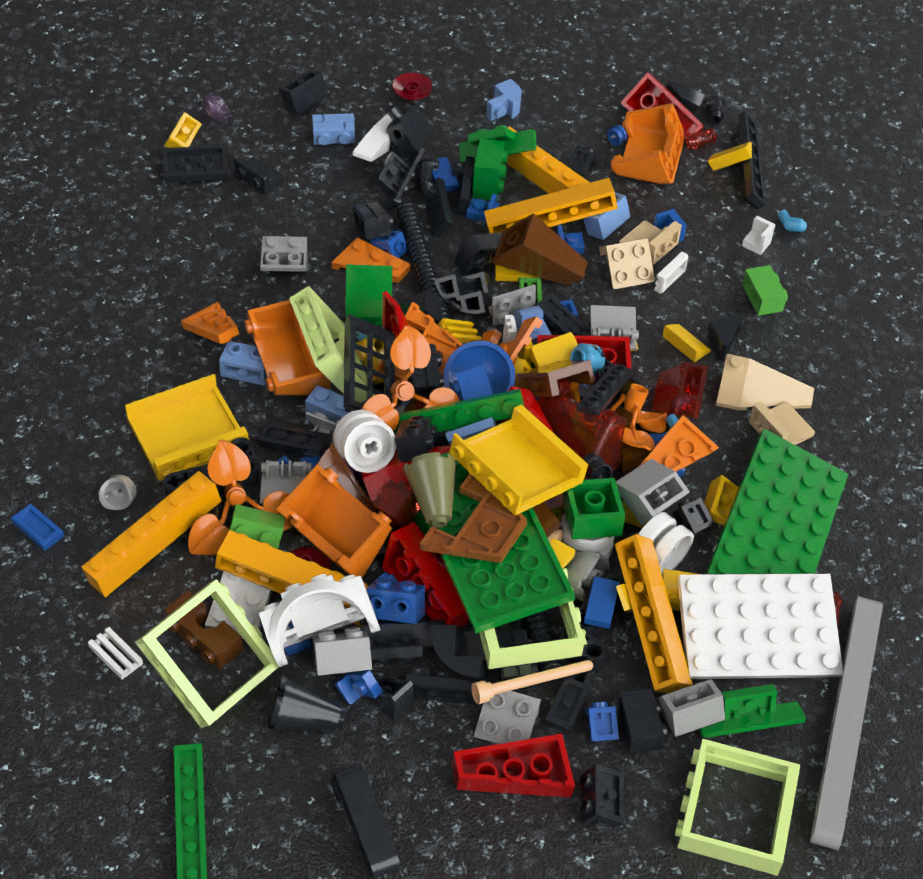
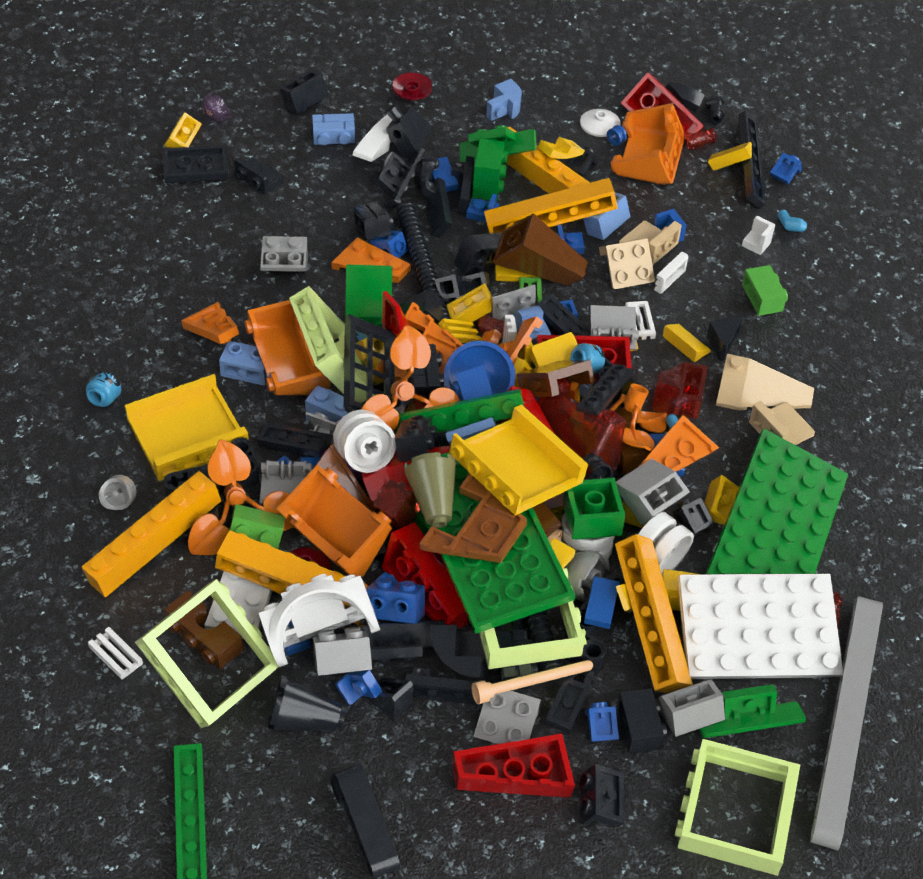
(37, 527): blue tile -> none
(103, 389): none -> dark azure head
(471, 305): none -> yellow slope
(488, 323): none -> clear red arm
(561, 149): none -> yellow slope
(598, 122): none -> white dish
(642, 332): none -> white tile
(786, 168): none -> blue bracket

